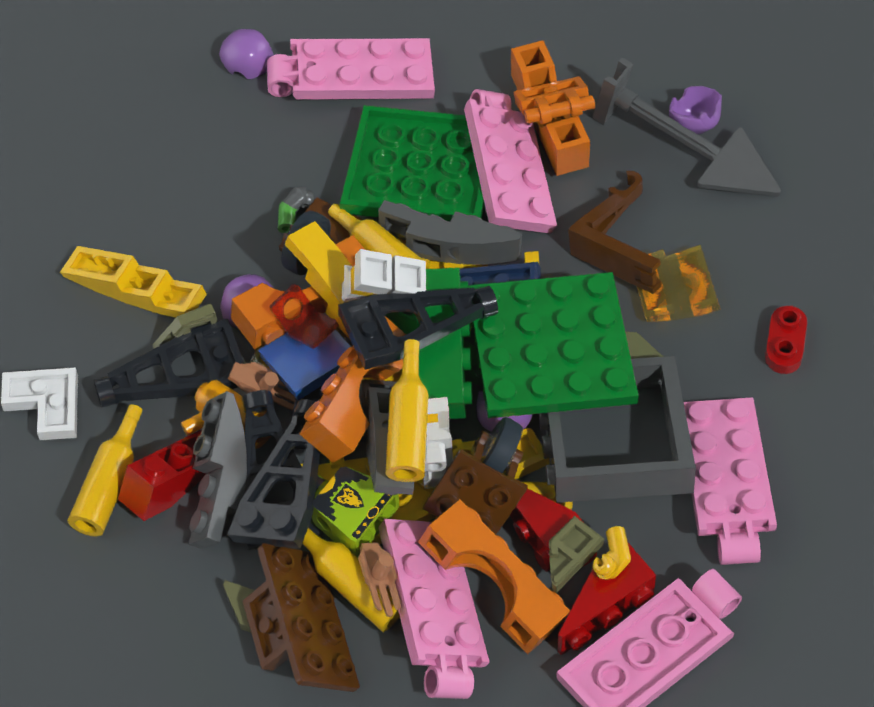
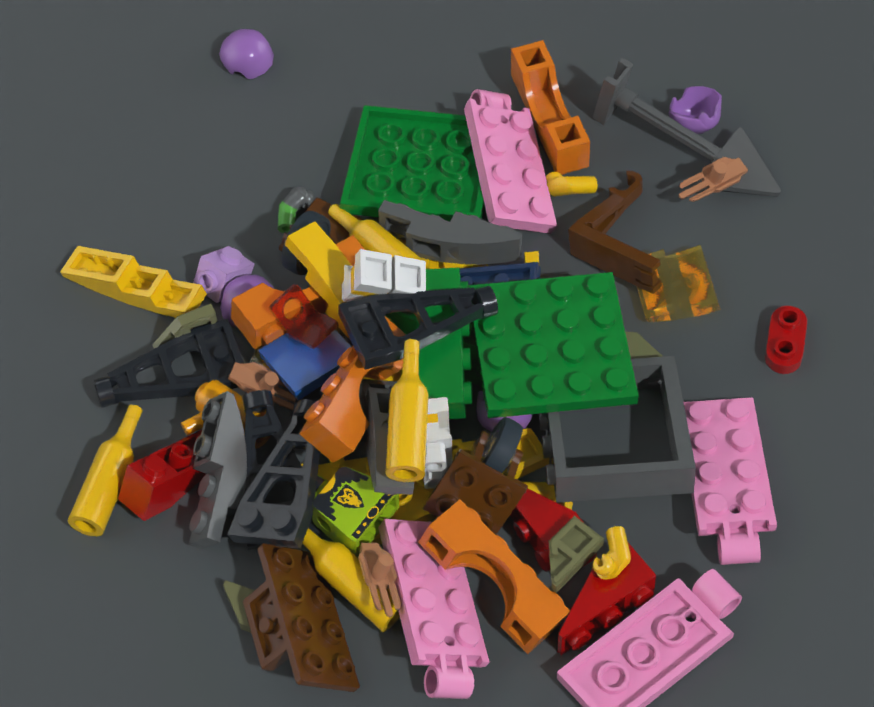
(49, 391): white plate -> none
(219, 268): none -> lavender bracket
(353, 69): bright pink hinge -> none
(554, 100): orange plate -> none
(568, 185): none -> yellow arm
(715, 177): none -> nougat piece

